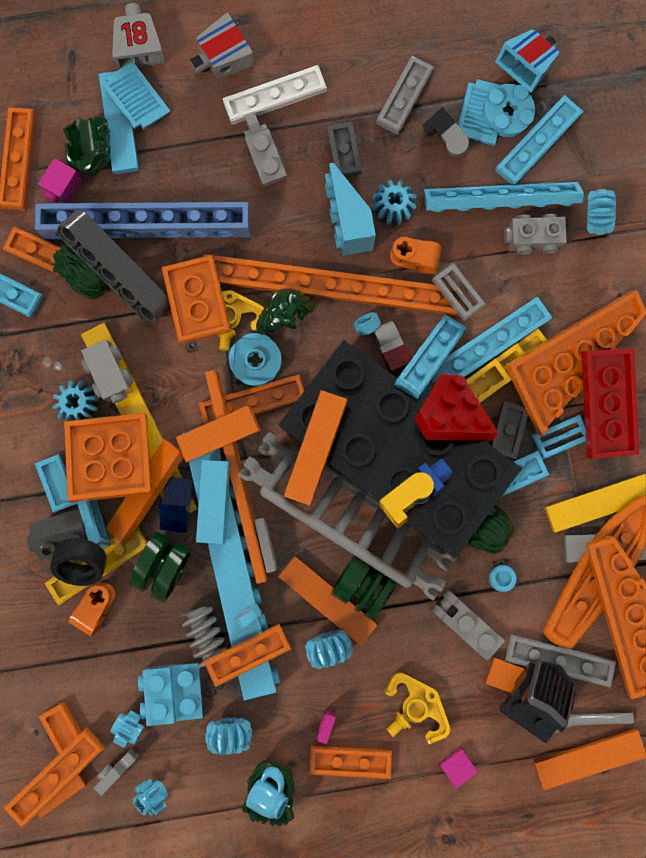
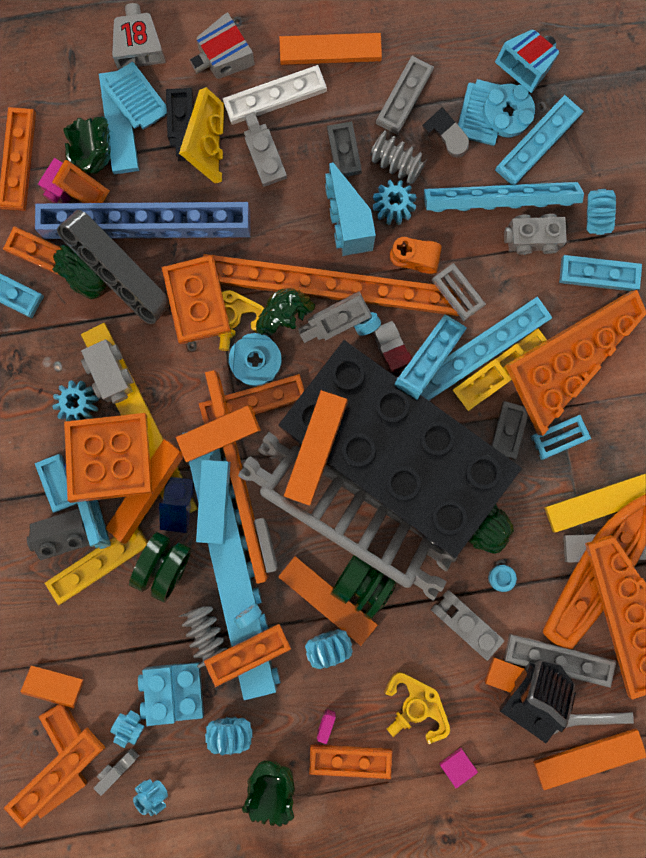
(52, 686): none -> orange tile
(79, 184): none -> orange tile
(79, 550): black tyre -> none
(91, 612): orange piece -> none
(179, 110): none -> black hinge
(203, 135): none -> yellow wing
(266, 797): medium azure piece -> none
(330, 48): none -> orange tile
(336, 318): none -> light grey hinge
(397, 158): none -> light grey piece
(415, 491): yellow hips -> none
(454, 413): red plate -> none
(532, 470): medium azure plate -> none
(600, 273): none -> medium azure plate
(610, 403): red plate -> none

